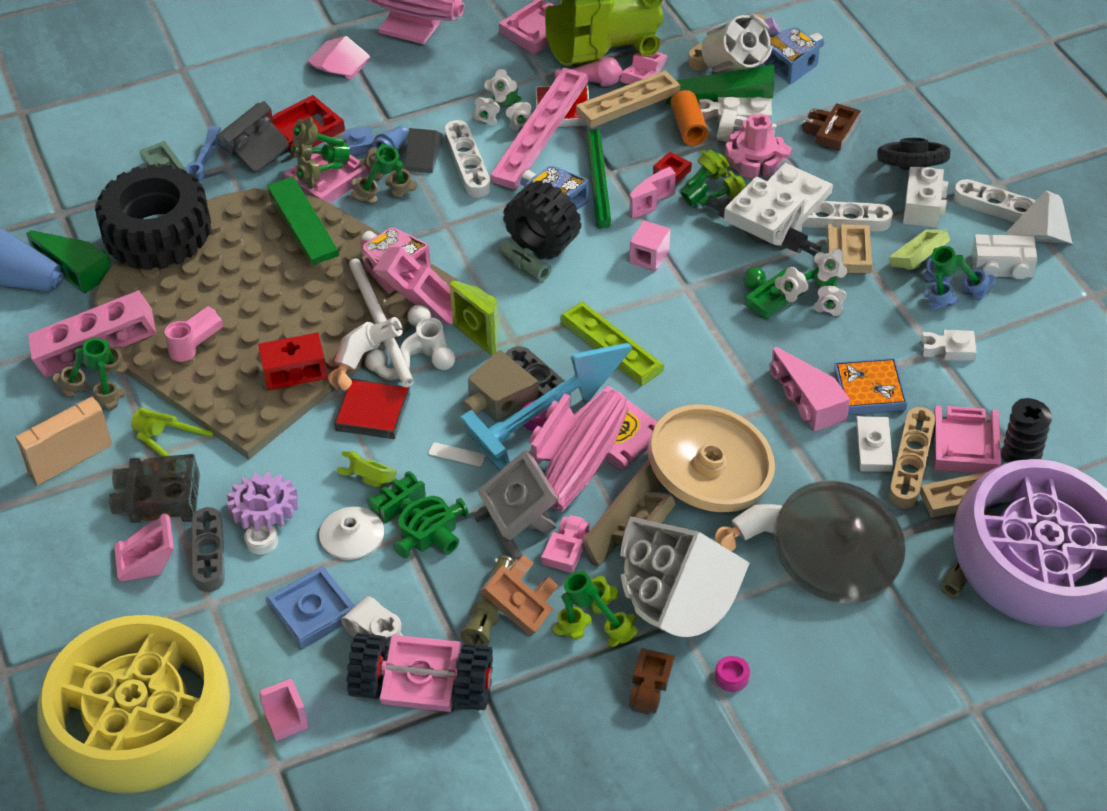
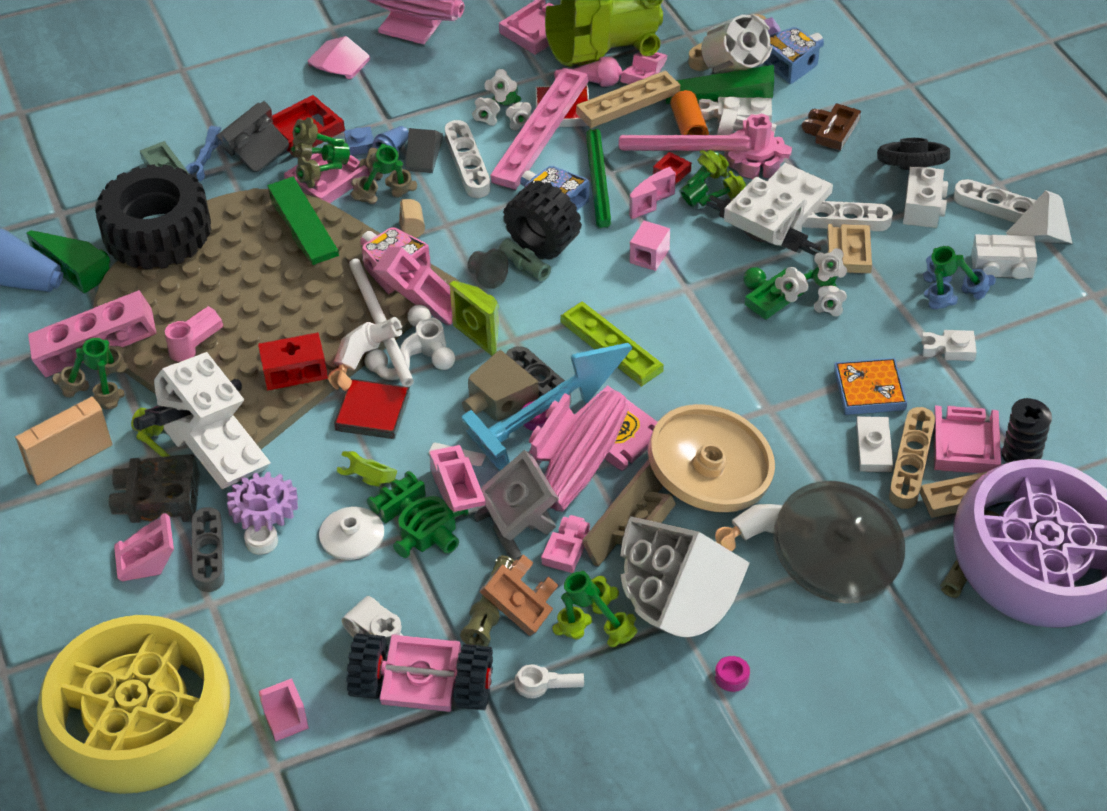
(198, 410): none -> white piece
(310, 606): medium blue tile -> none
(411, 218): none -> tan brick
(456, 478): none -> bright pink slope
(489, 267): none -> clear smoke piece
(534, 681): none -> white plate
(651, 673): reddish brown plate -> none
(684, 142): none -> bright pink axle
(815, 393): bright pink slope -> none
(918, 249): yellowish green plate -> none

